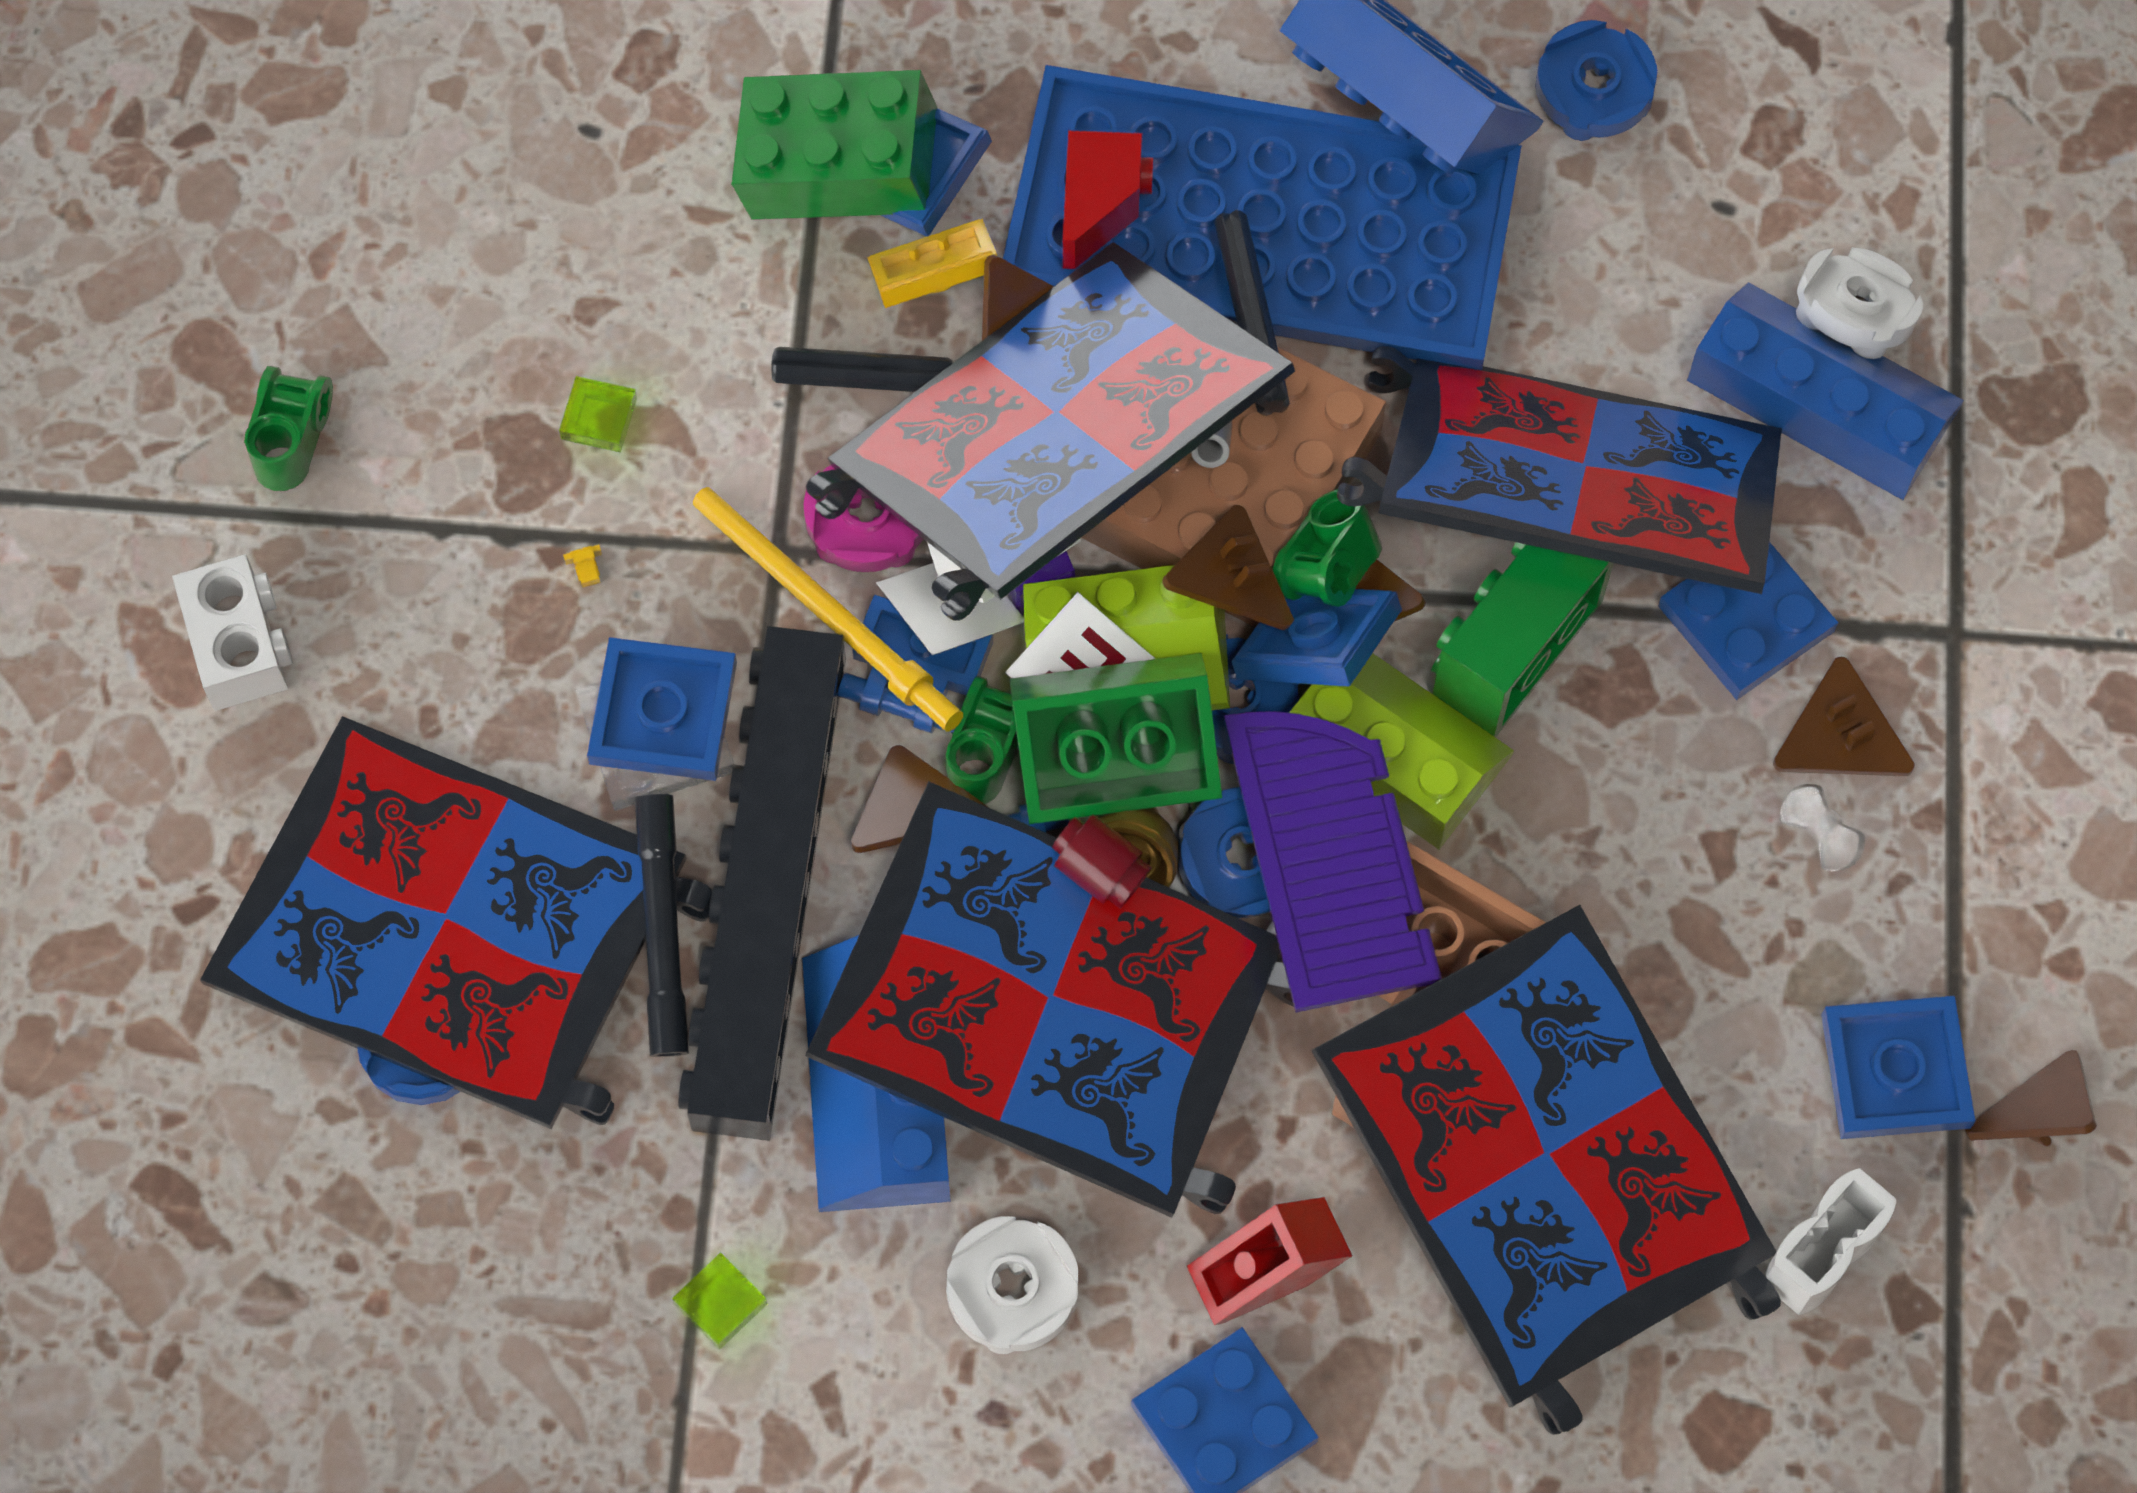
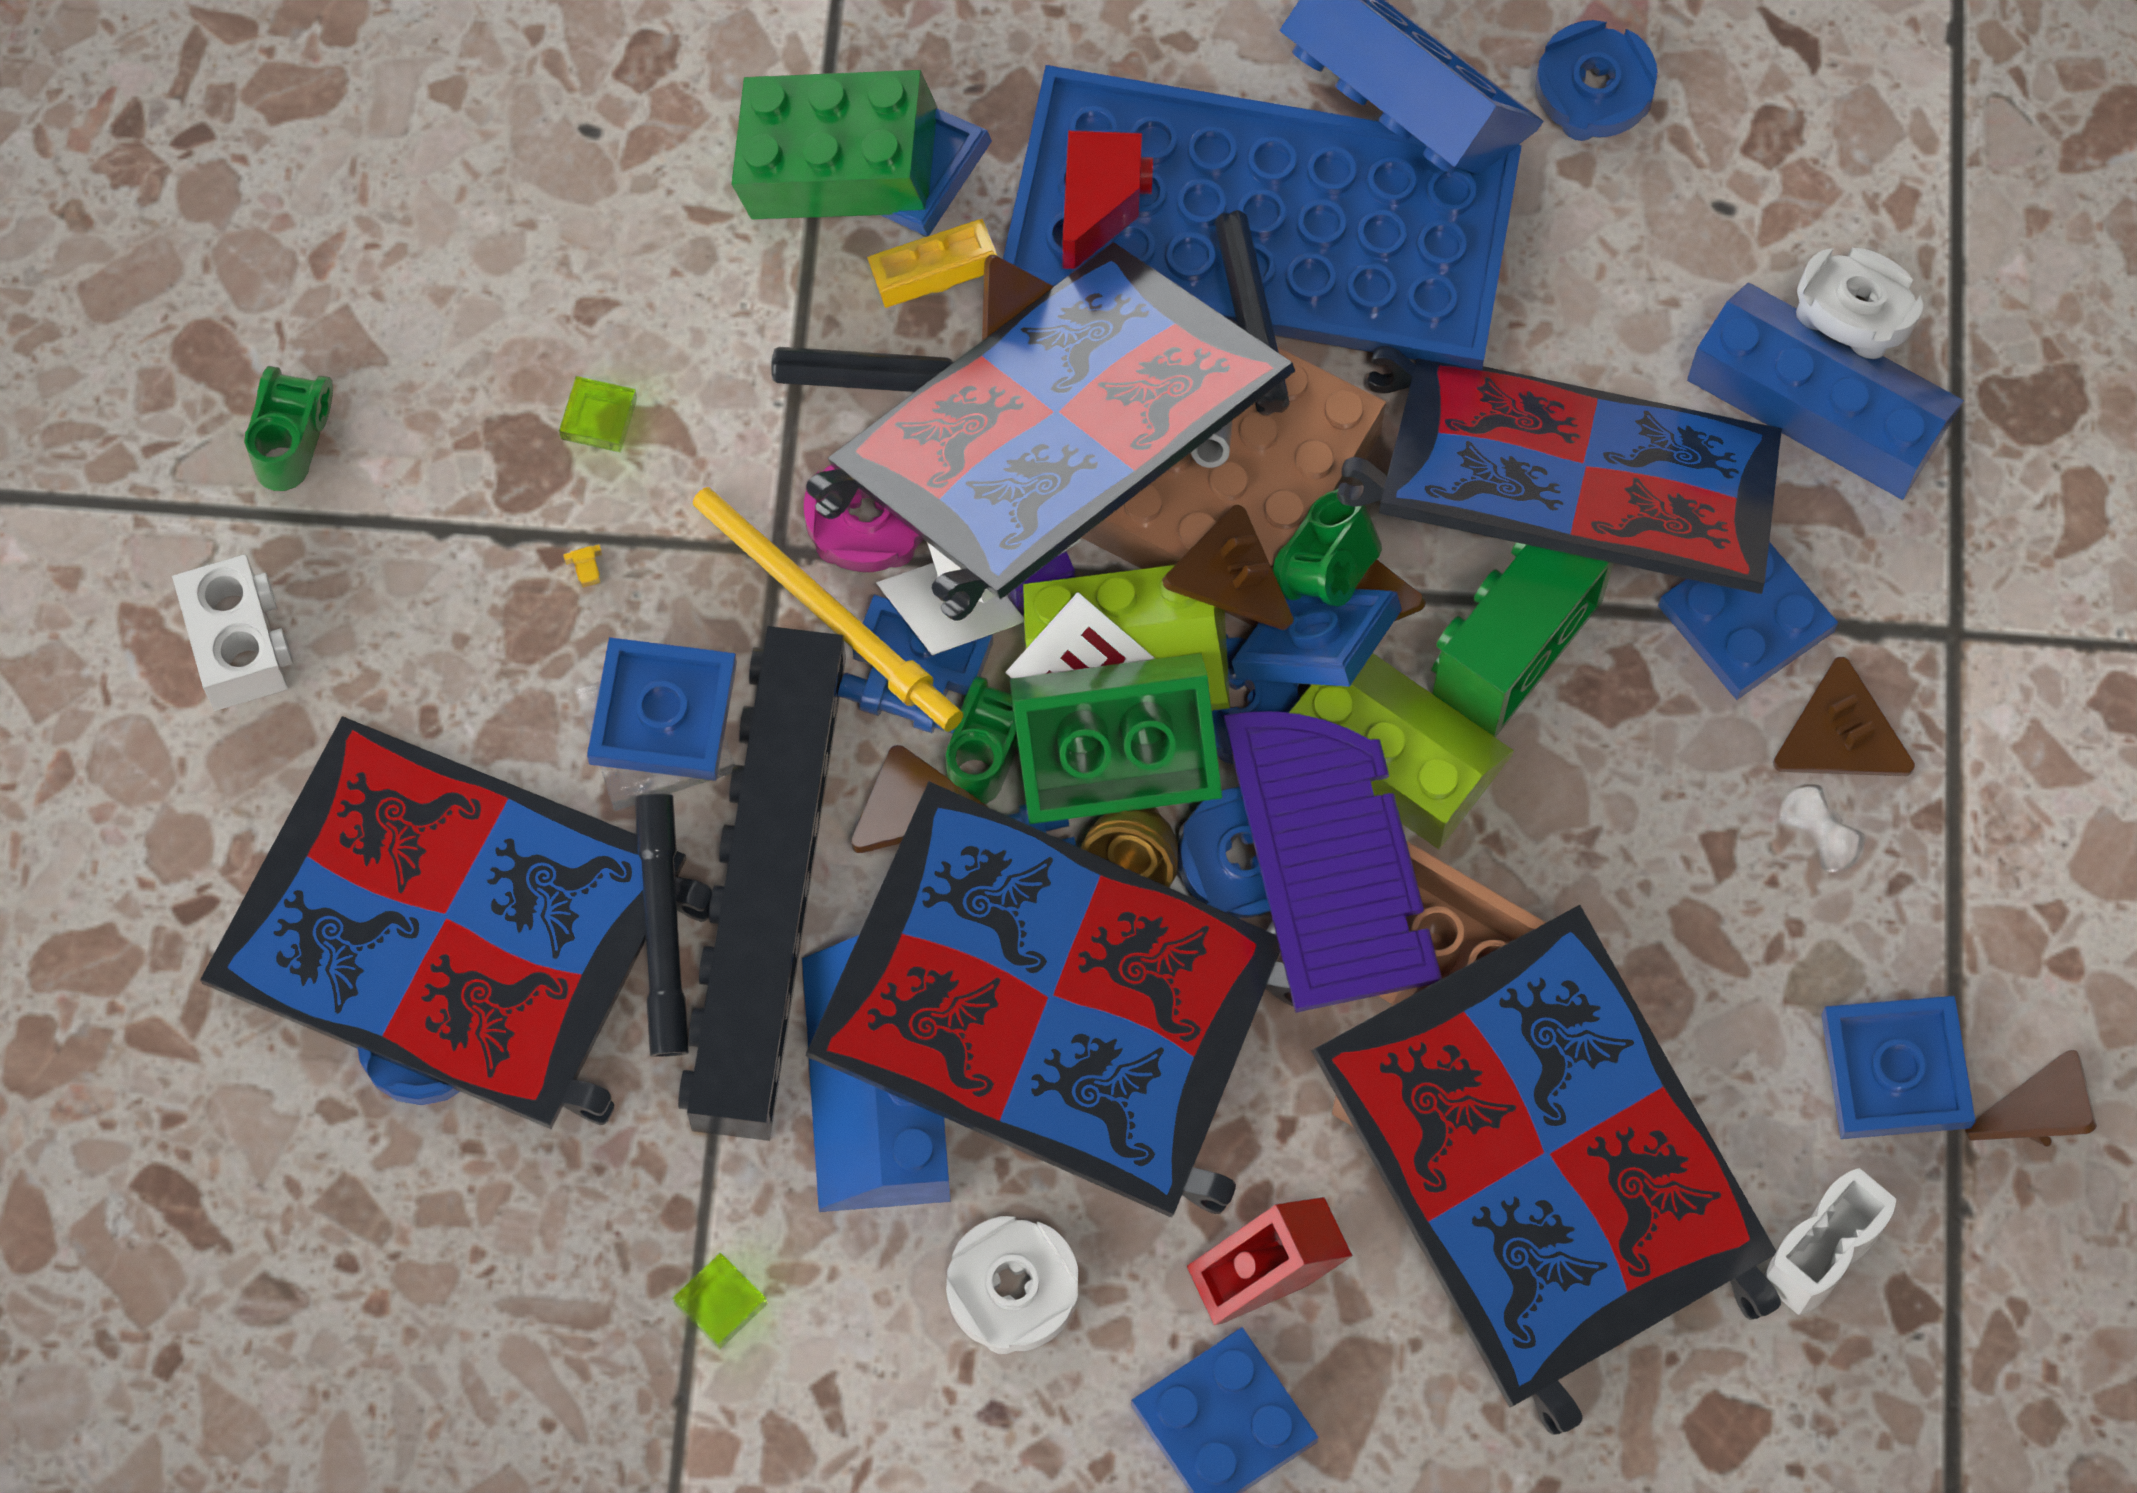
(1100, 860): dark red brick -> none

